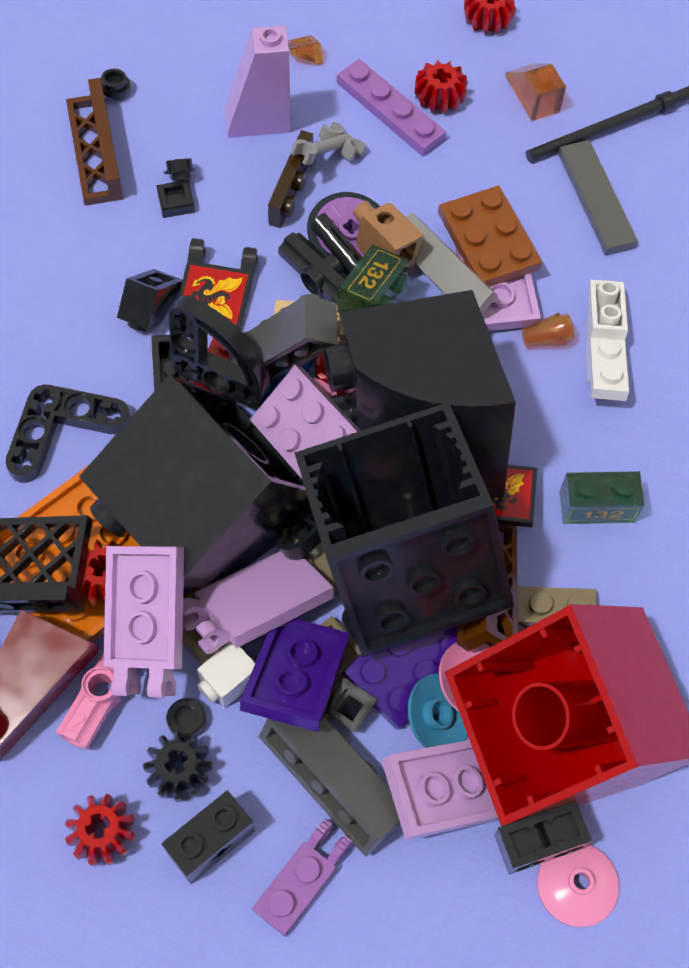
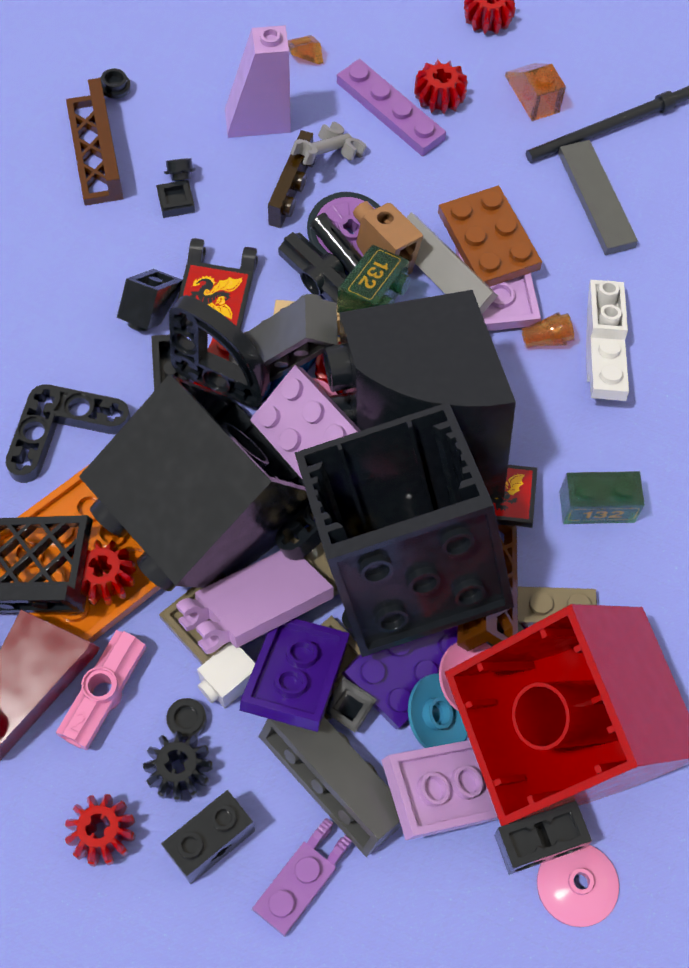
(144, 617): lavender tile -> none

